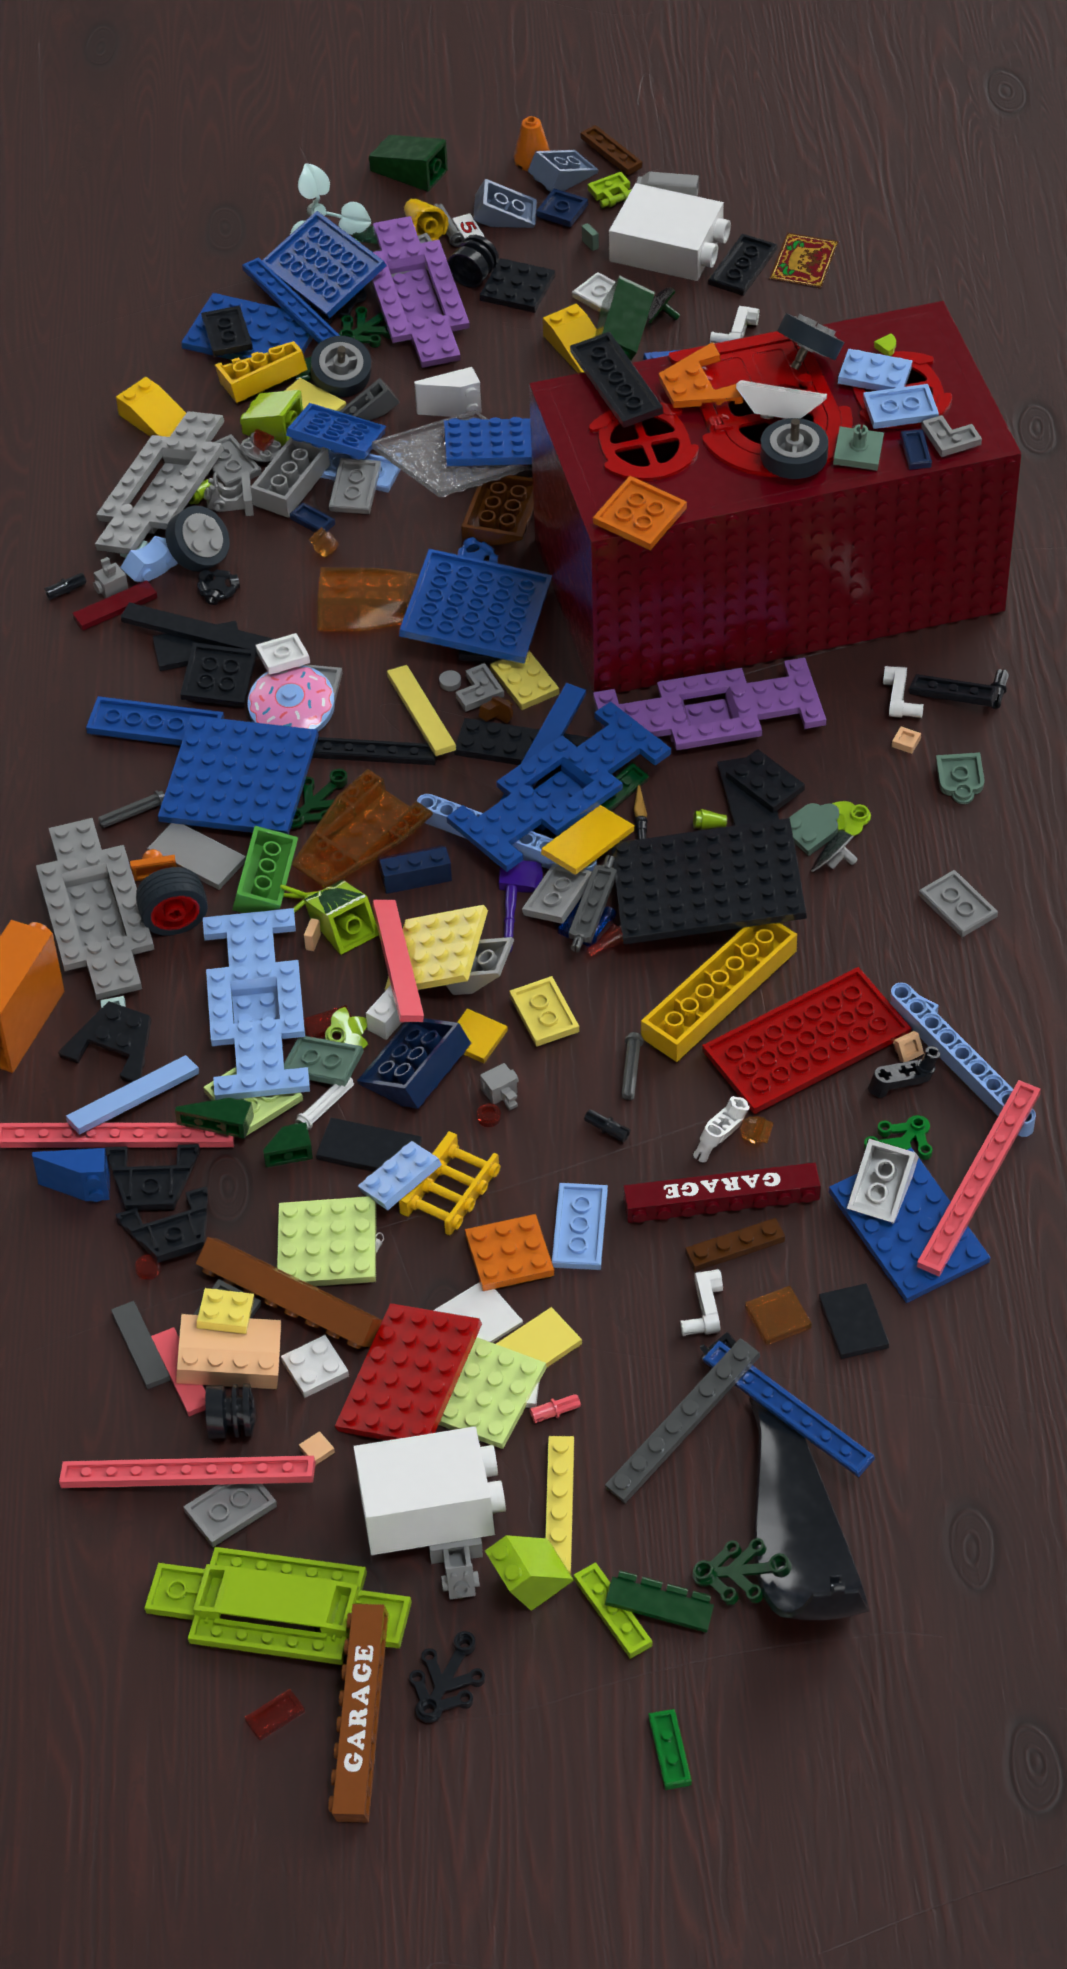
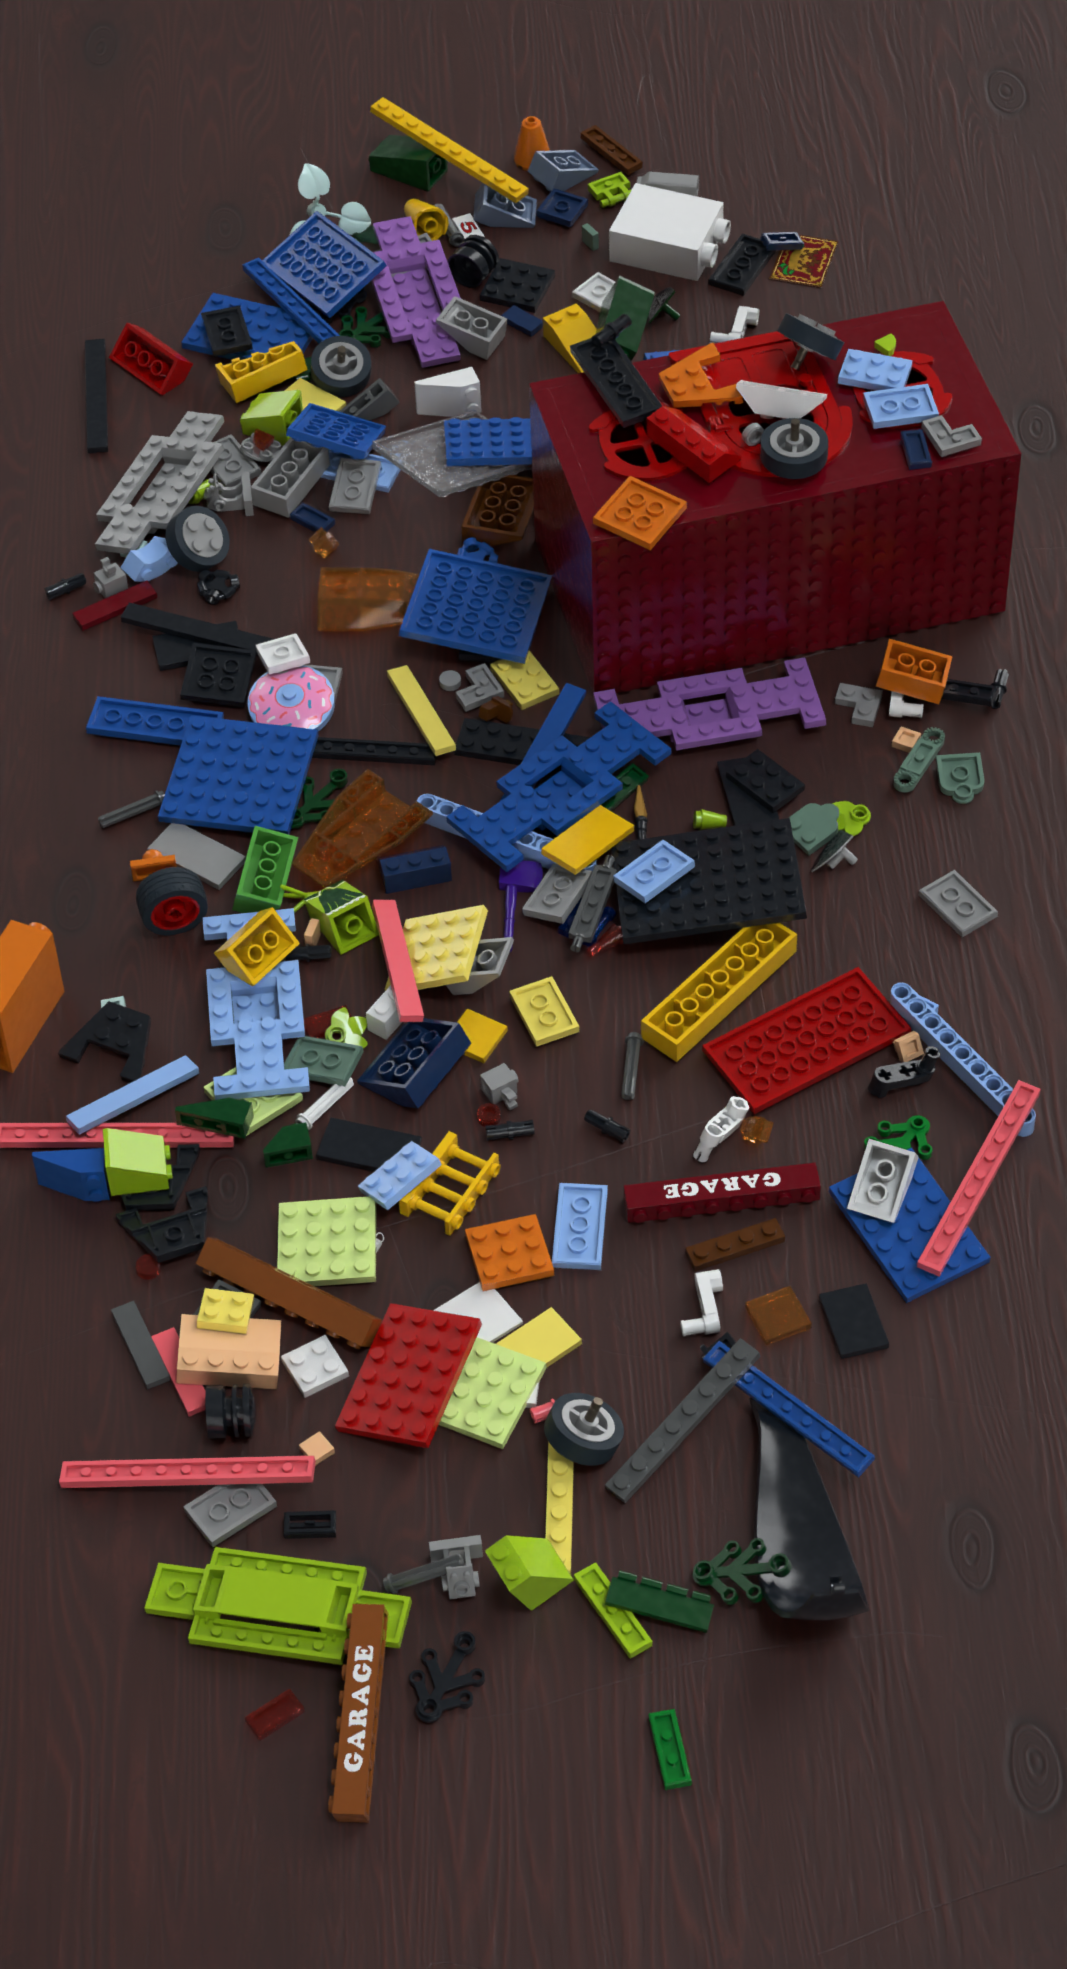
(86, 911): light grey piece -> none
(96, 396): none -> black tile
(136, 1162): none -> lime slope
(149, 408): yellow slope -> none
(150, 359): none -> red slope
(257, 947): none -> yellow slope
(310, 952): none -> black axle
(310, 1529): none -> black tile
(420, 1574): none -> dark grey axle
(428, 1490): white brick -> none
(449, 150): none -> yellow plate
(473, 326): none -> light grey slope
(509, 1130): none -> black pin
(523, 321): none -> dark blue tile
(583, 1429): none -> black wheel
(611, 330): none -> black pin
(654, 871): none -> light blue plate
(690, 443): none -> red slope
(752, 434): none -> light grey tile
(782, 241): none -> dark blue tile
(858, 448): sand green tile -> none
(863, 699): none -> light grey plate
(914, 671): none -> orange brick
(919, 759): none -> sand green plate

